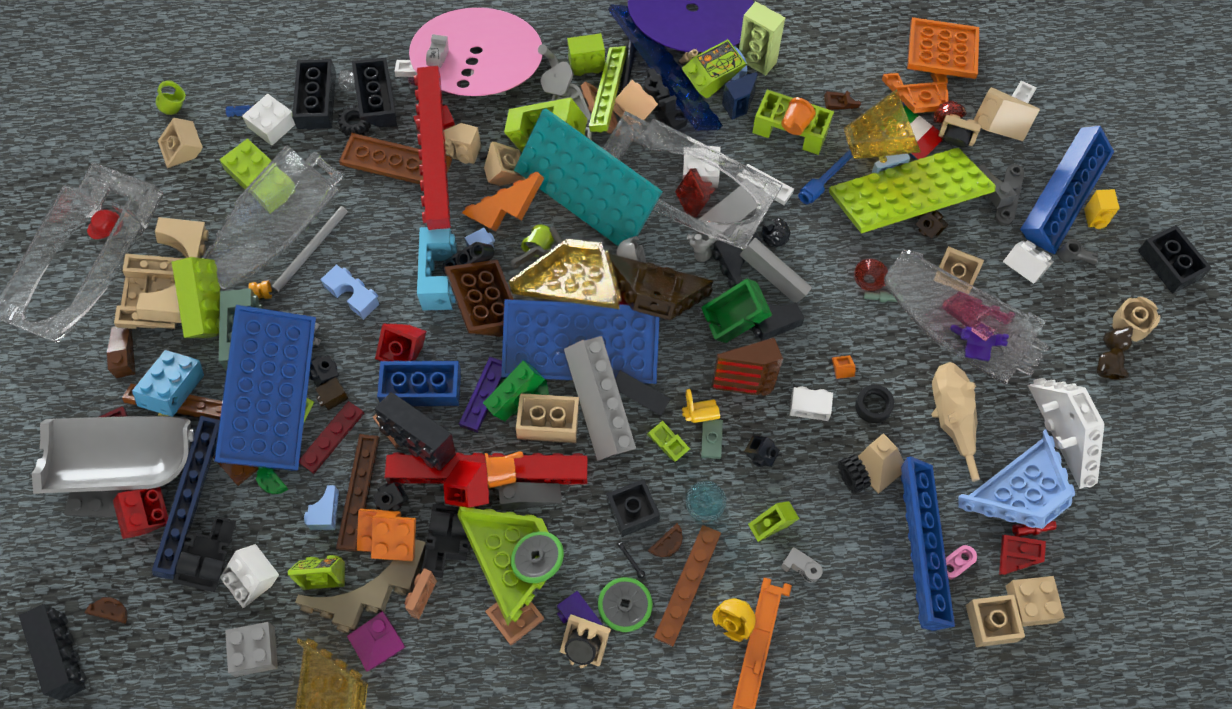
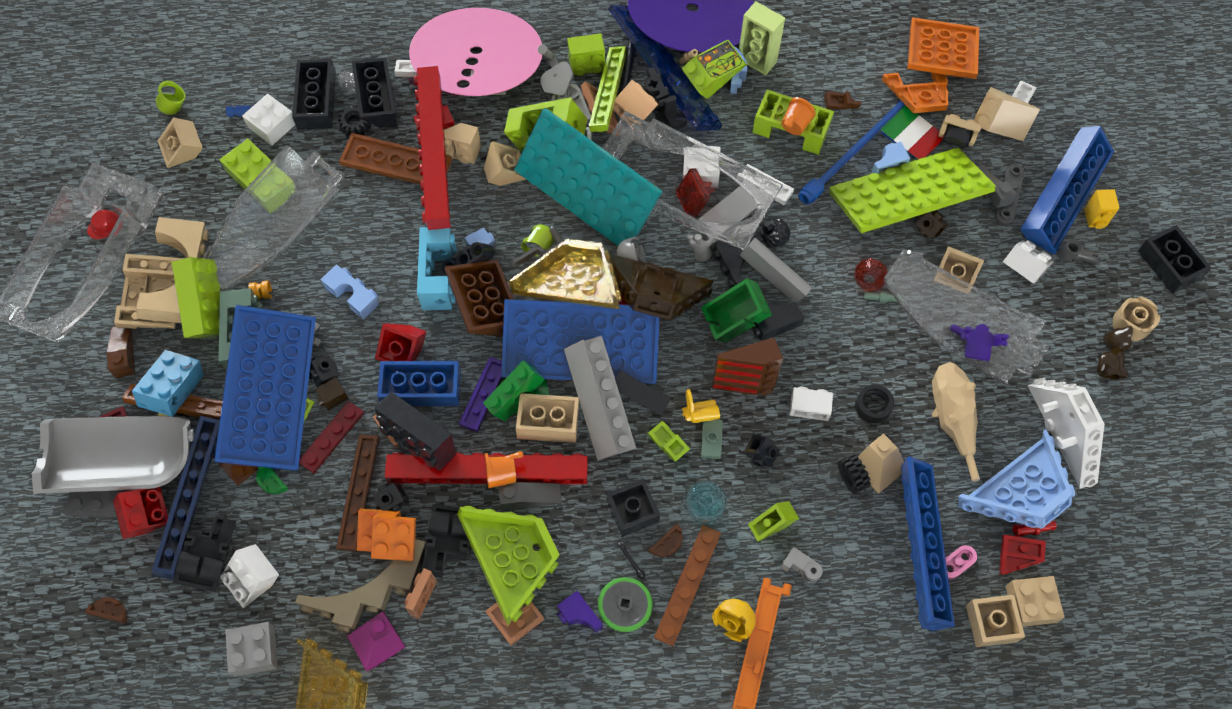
(52, 652): black brick -> none
(309, 249): light grey piece -> none
(319, 573): lime slope -> none
(324, 512): light blue arch -> none
(438, 51): light grey leg -> none
(467, 484): red slope -> none
(509, 200): orange slope -> none
(542, 568): dark grey wheel -> none
(584, 641): piece -> none
(739, 95): dark blue slope -> none
(843, 367): orange slope -> none
(882, 131): clear yellow piece -> none
(948, 108): clear red piece -> none
(971, 312): clear pink wing -> none

